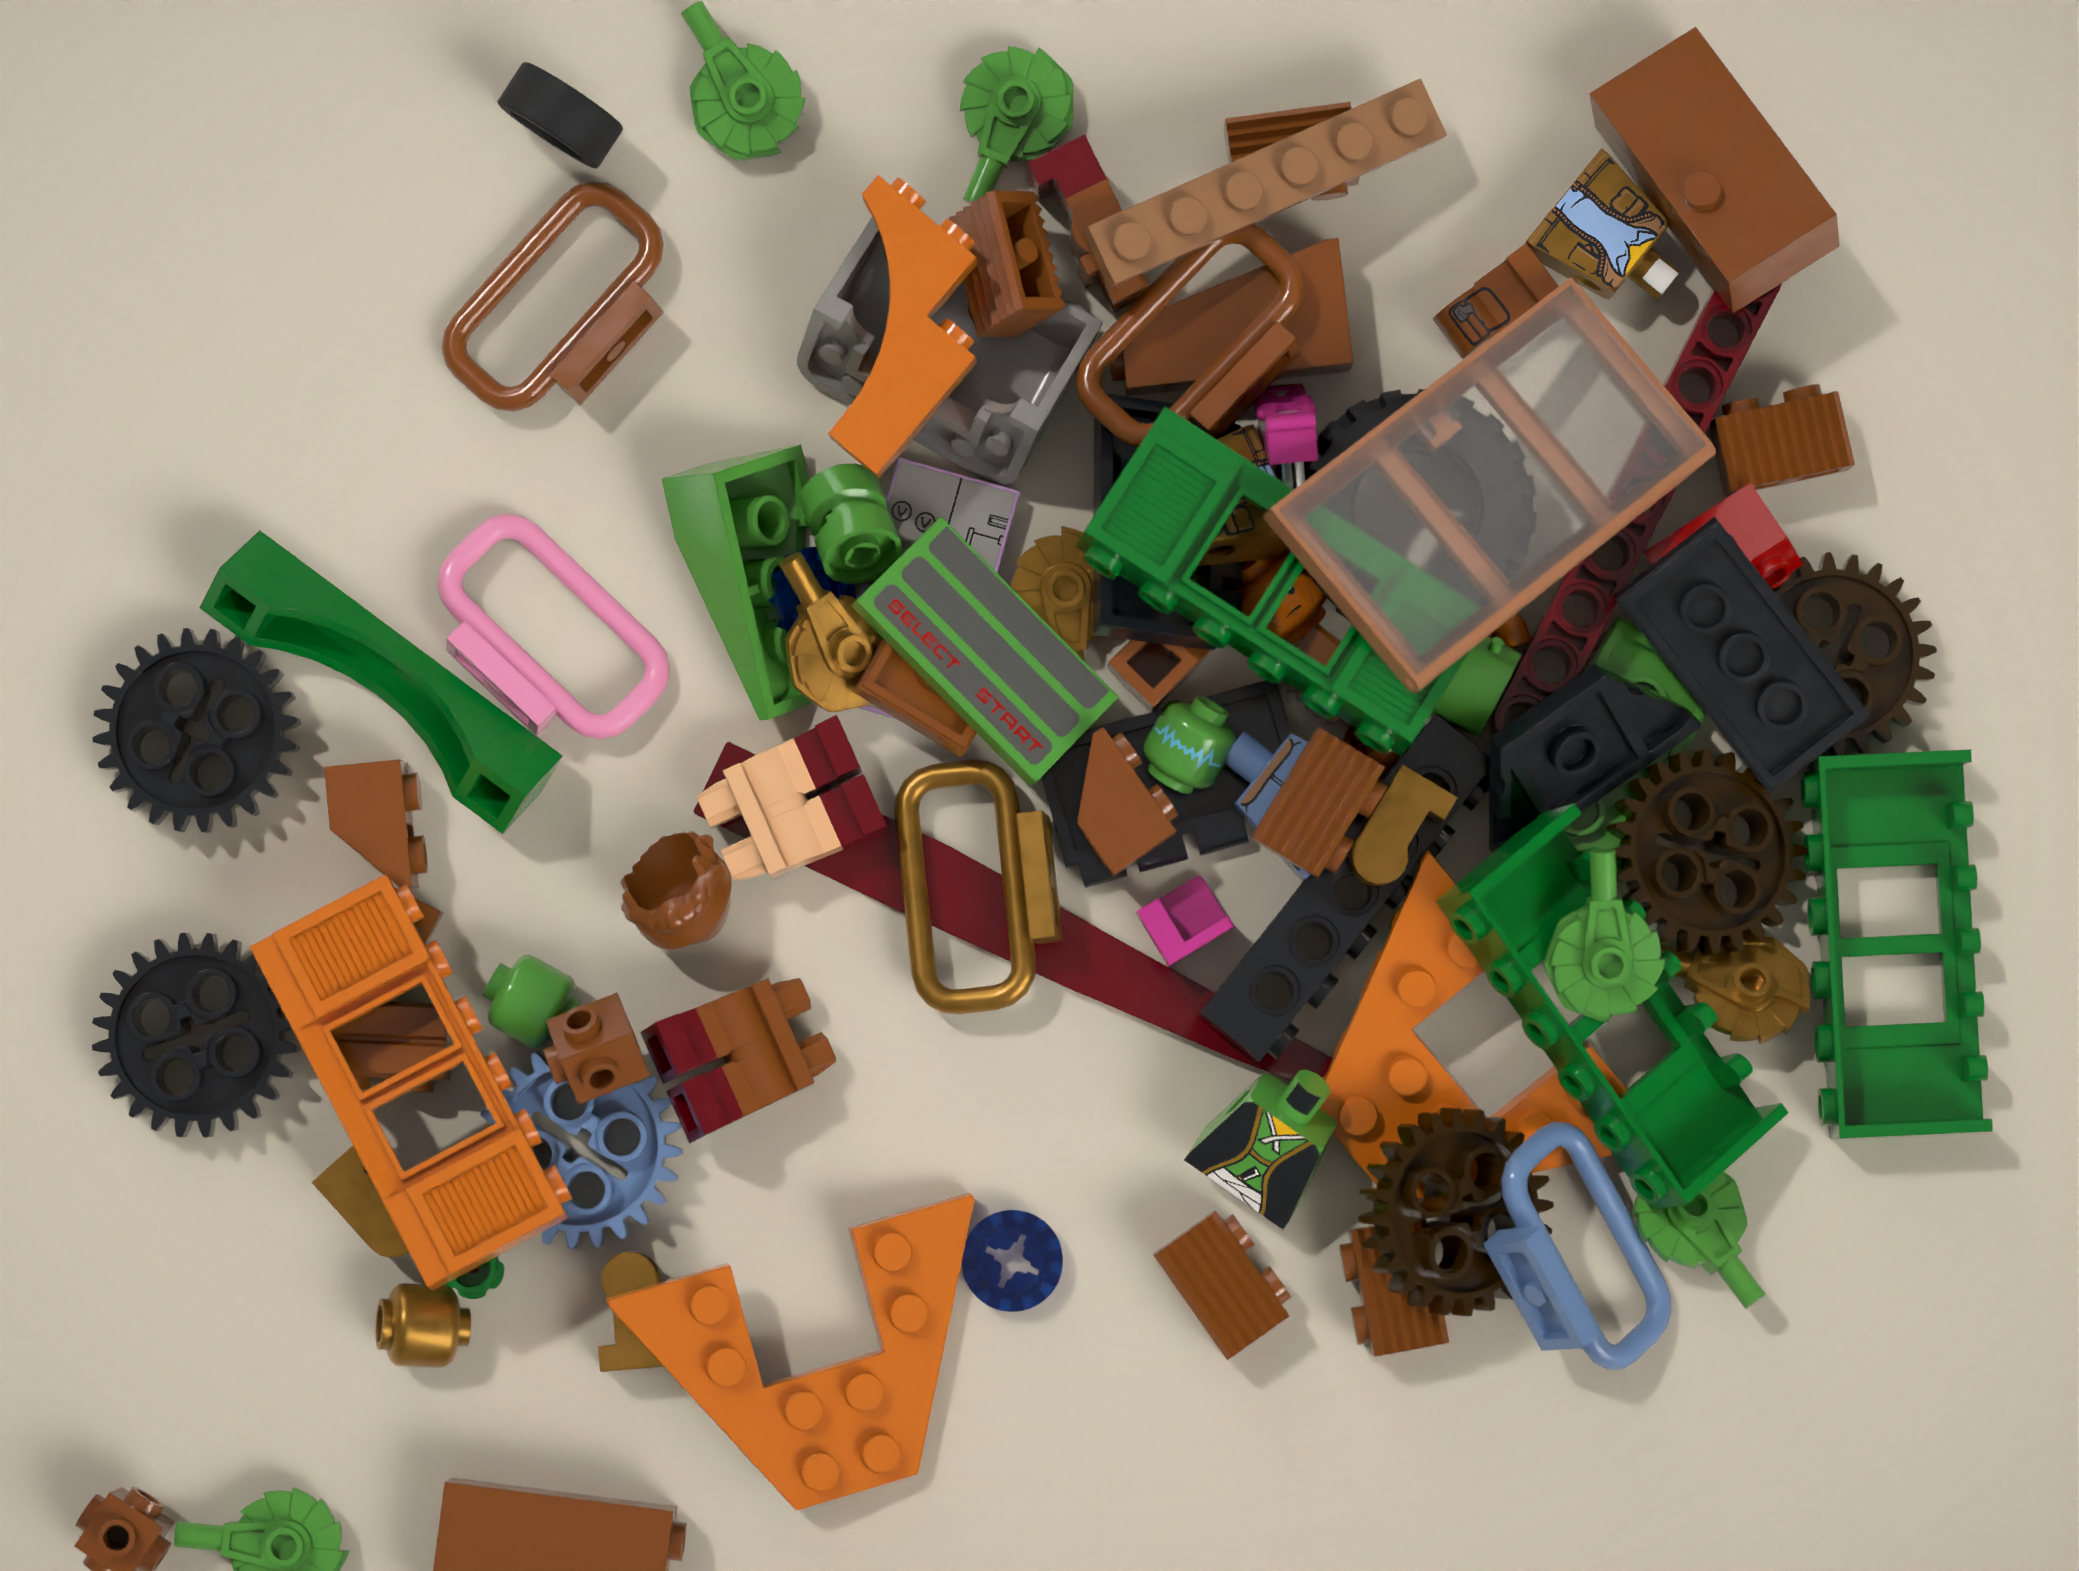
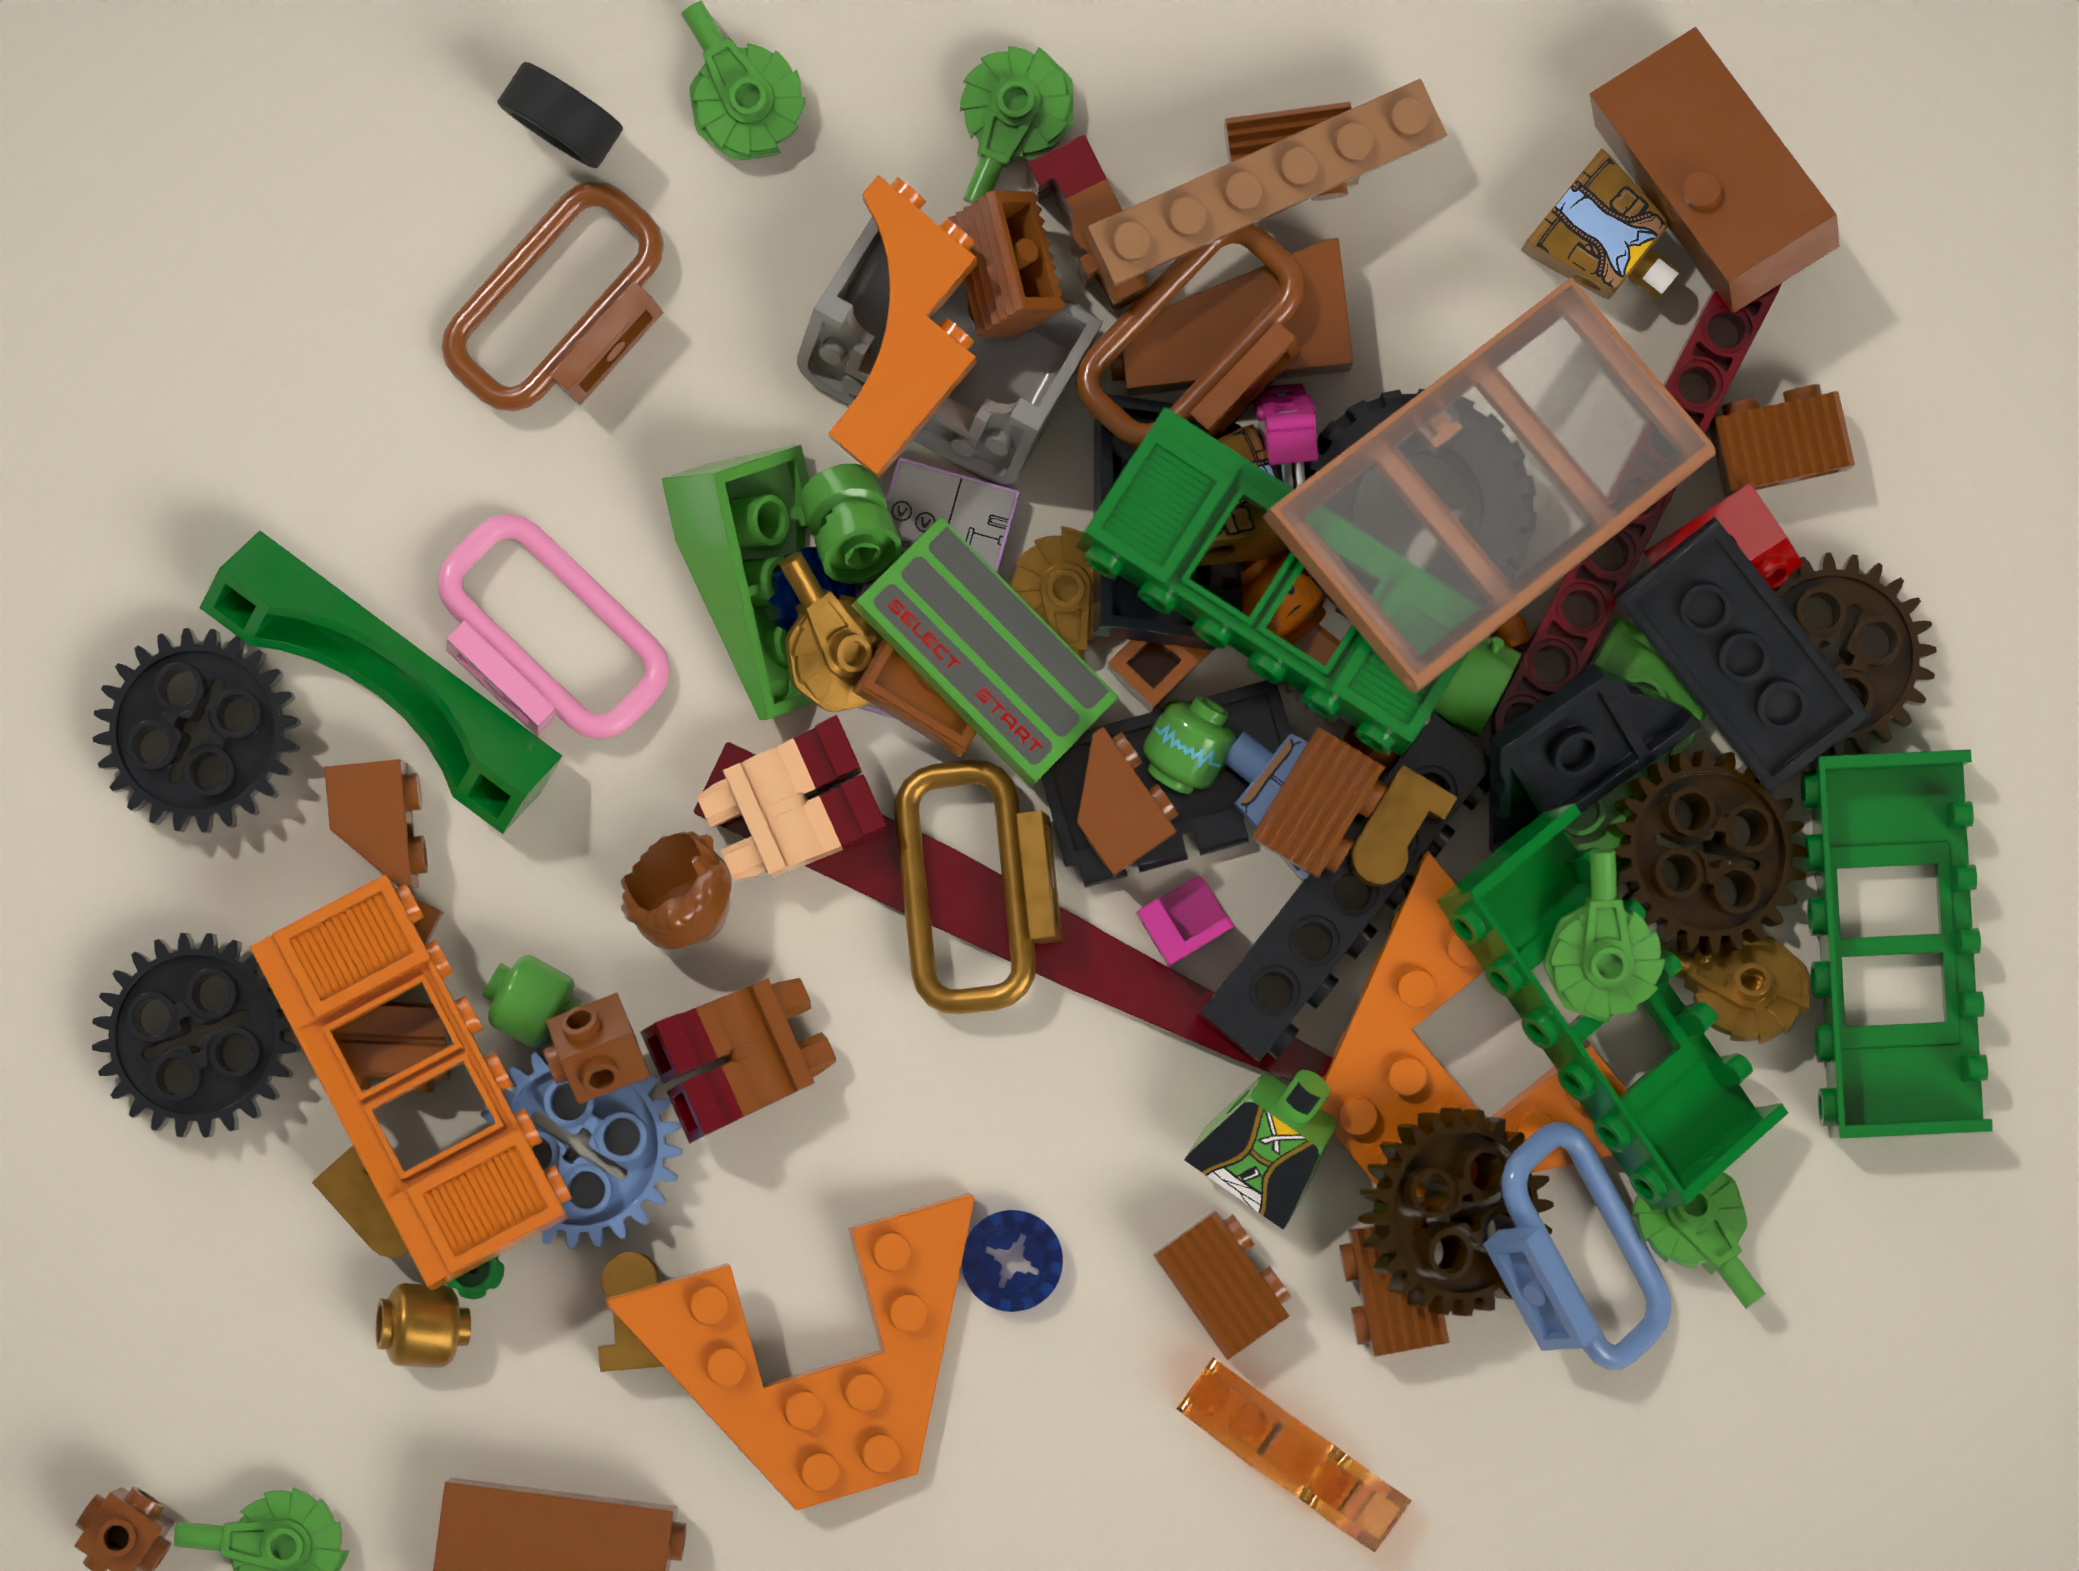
(1293, 1455): none -> clear orange arch
(1495, 301): dark orange leg -> none

